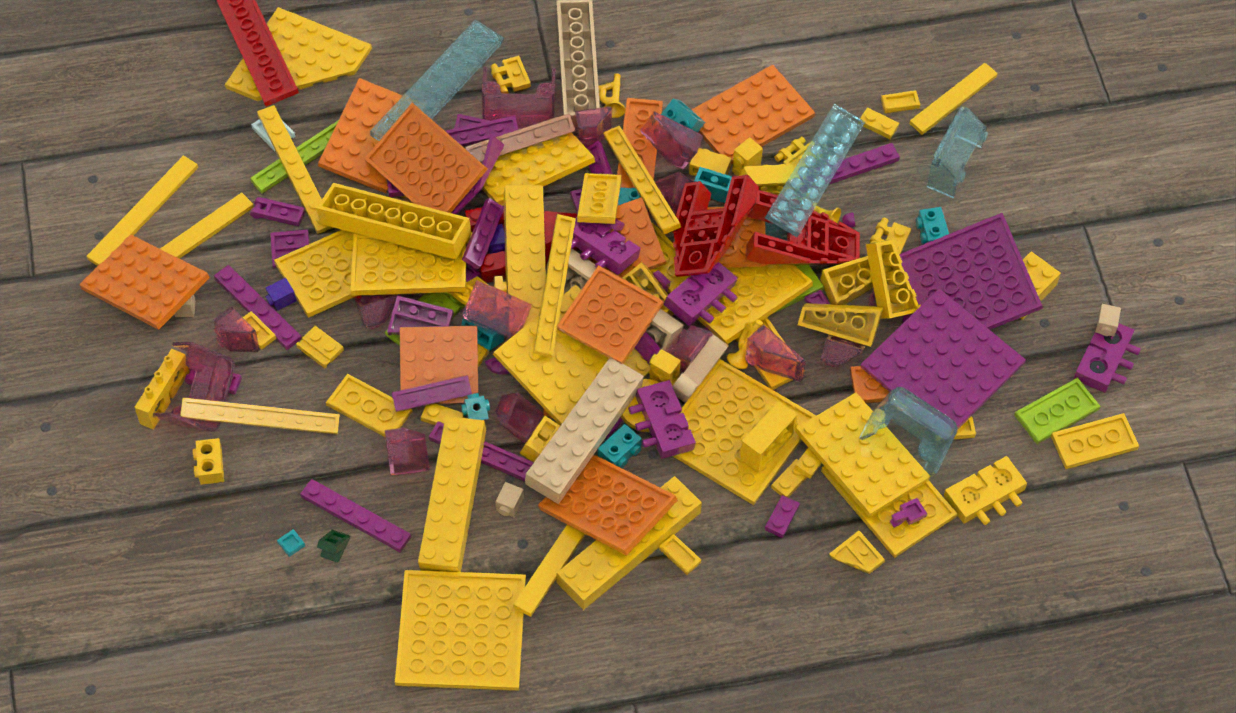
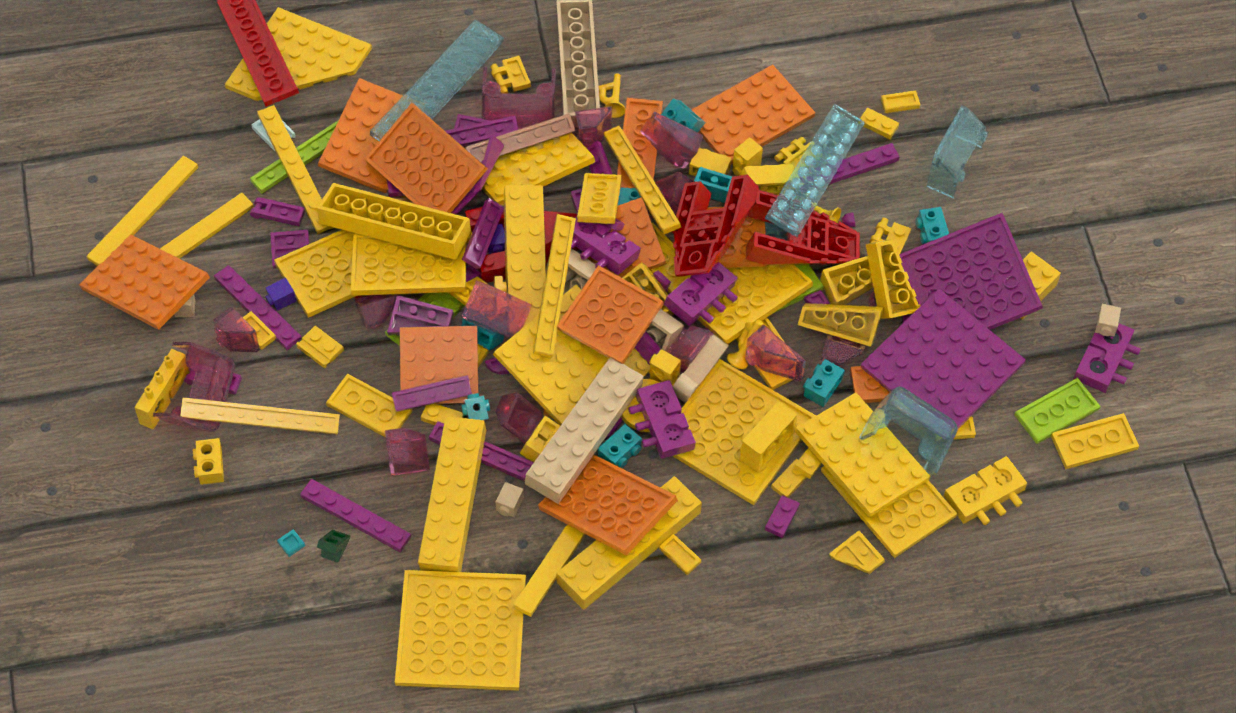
(823, 382): none -> teal brick
(909, 511): magenta plate -> none
(953, 98): yellow tile -> none

